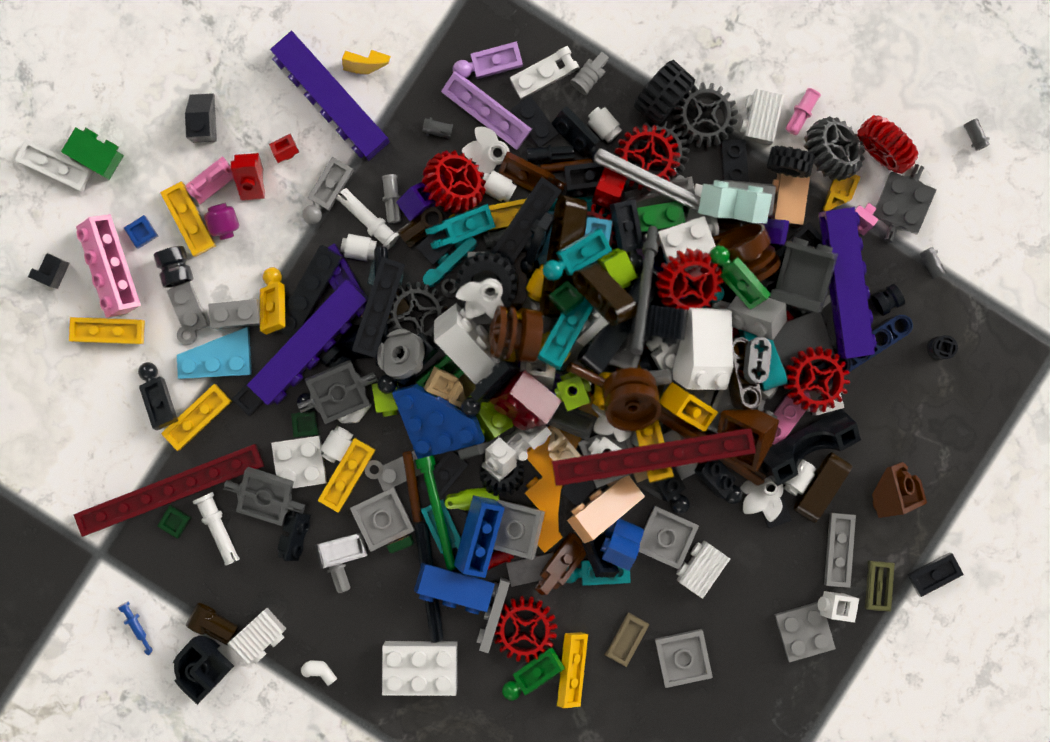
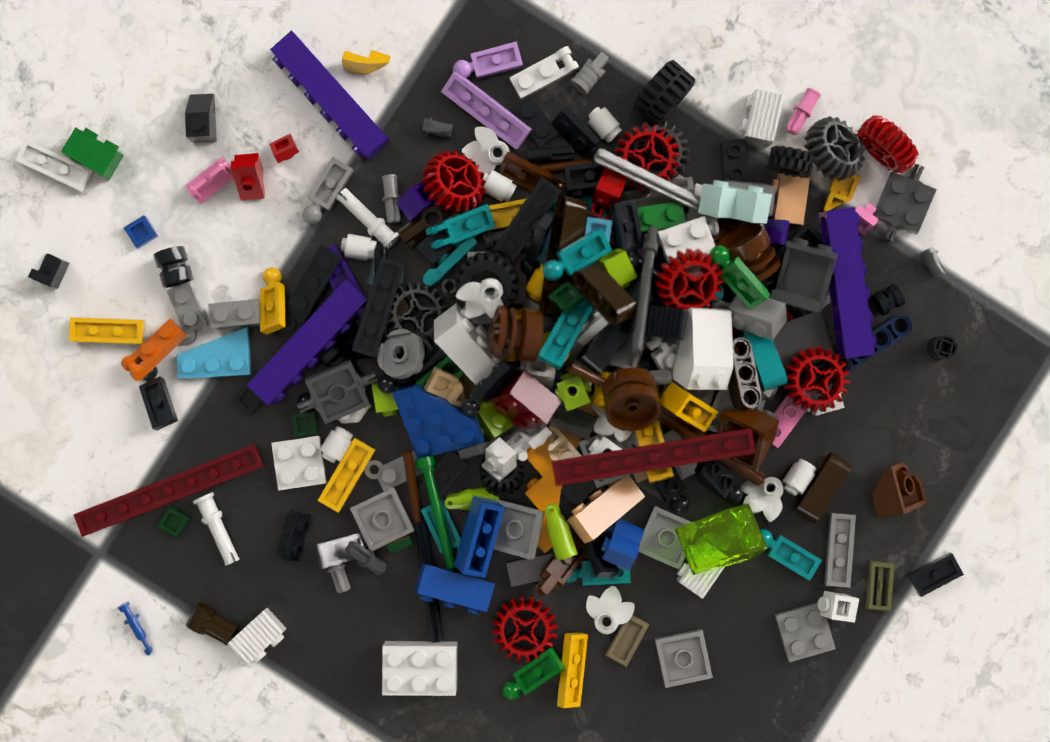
(107, 265): bright pink brick -> none
(153, 350): none -> orange plate
(188, 219): yellow plate -> none
(196, 417): yellow plate -> none
(200, 667): black brick -> none
(221, 221): magenta head -> none
(264, 496): dark grey plate -> none
(318, 668): white arm -> none
(366, 558): none -> dark grey axle
(492, 615): light grey plate -> none
(498, 558): red pin -> none
(559, 533): none -> lime piece
(609, 606): none -> white plate
(712, 122): dark grey gear -> none
(721, 539): none -> clear neon green slope
(760, 360): beam -> none
(791, 555): none -> teal plate
(832, 432): black arch -> none
(976, 134): dark grey pin -> none

